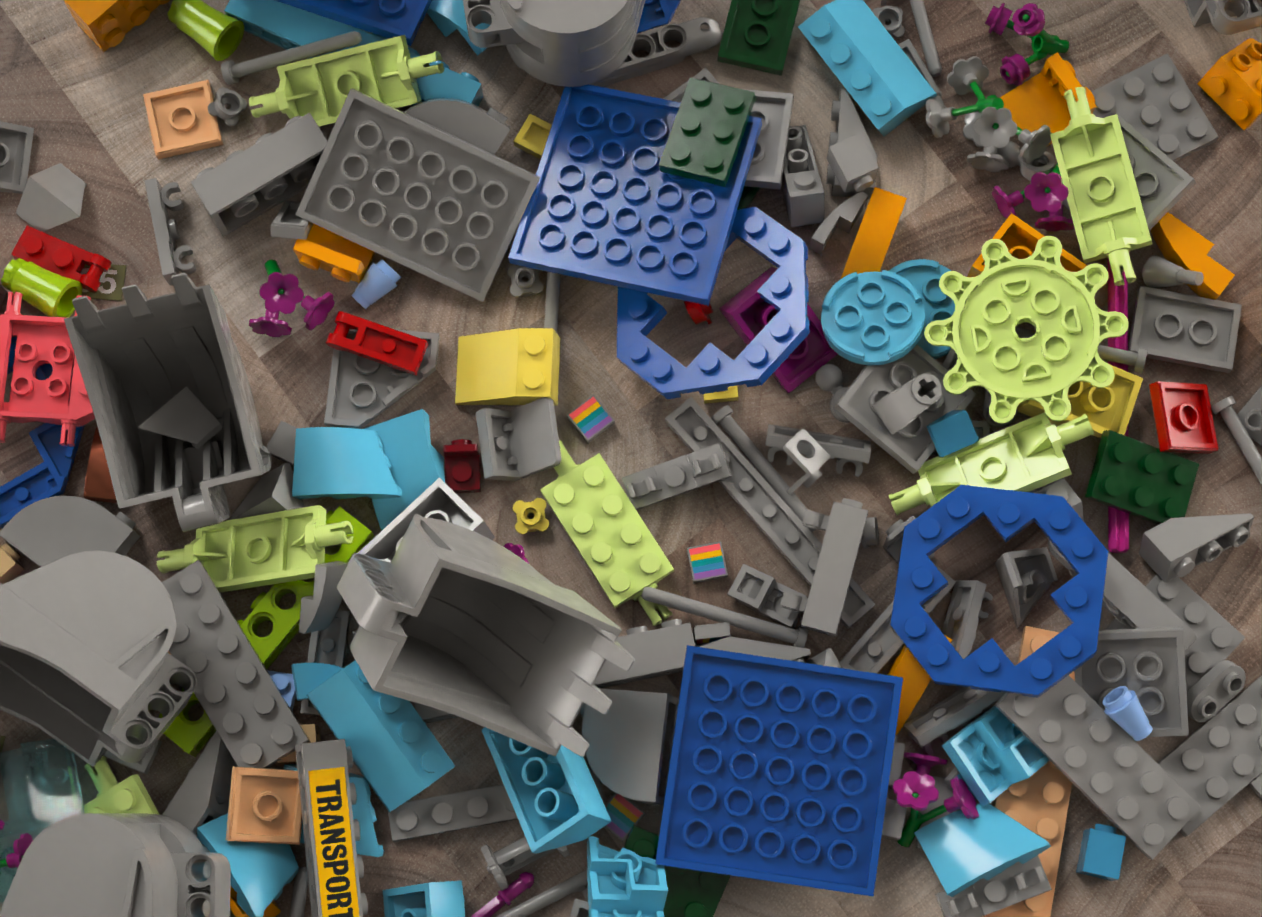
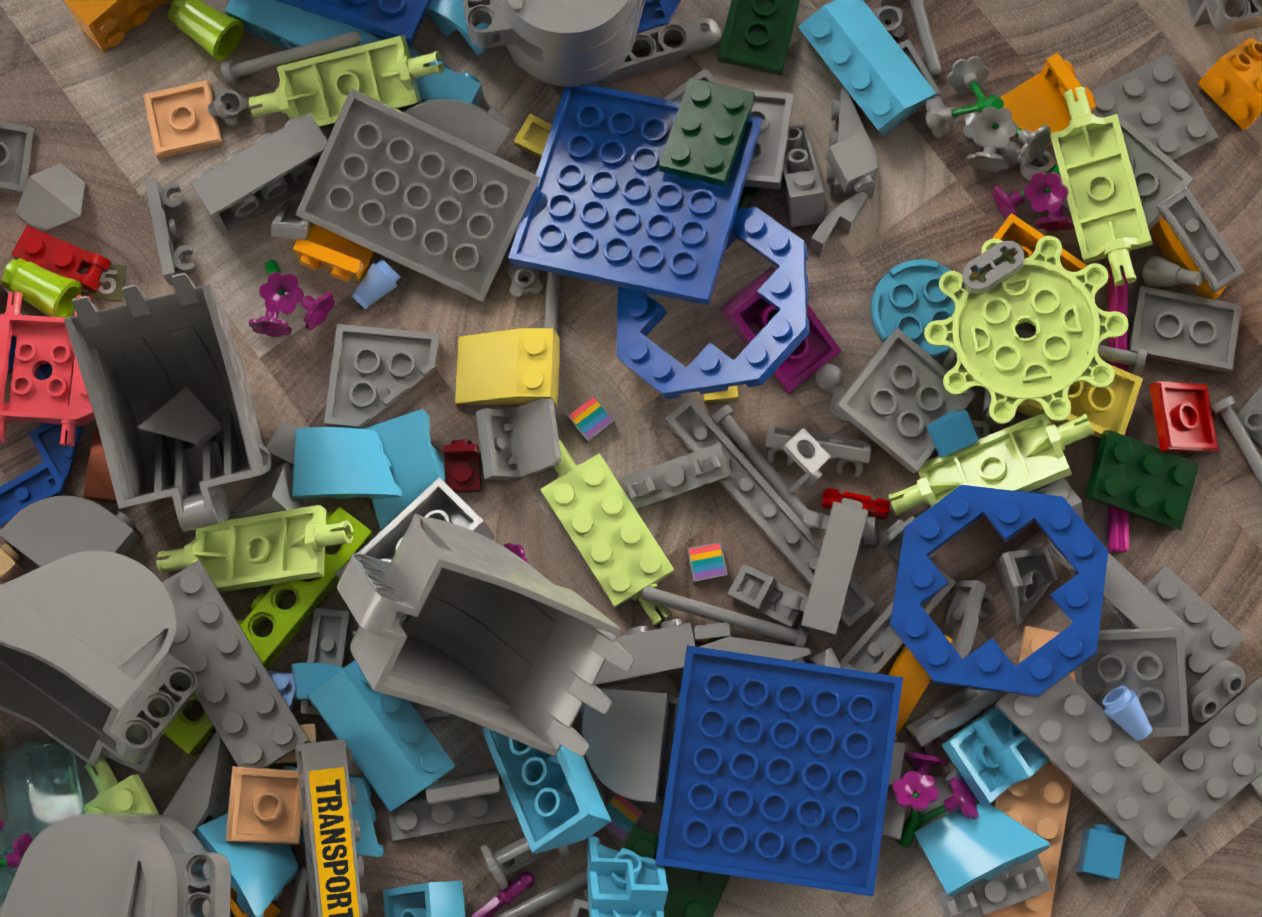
(321, 607): light grey slope -> none
(378, 343): red plate -> none
(464, 786): none -> light grey tile
(525, 524): light yellow plate -> none
(699, 312): red plate -> none
(873, 317): medium azure tile -> none
(875, 232): light orange slope -> none
(877, 507): none -> red axle
(905, 403): light grey piece -> none
(997, 273): none -> light grey beam
(1027, 22): magenta plant -> none
(1185, 542): light grey slope -> none
(1200, 239): none -> light grey tile

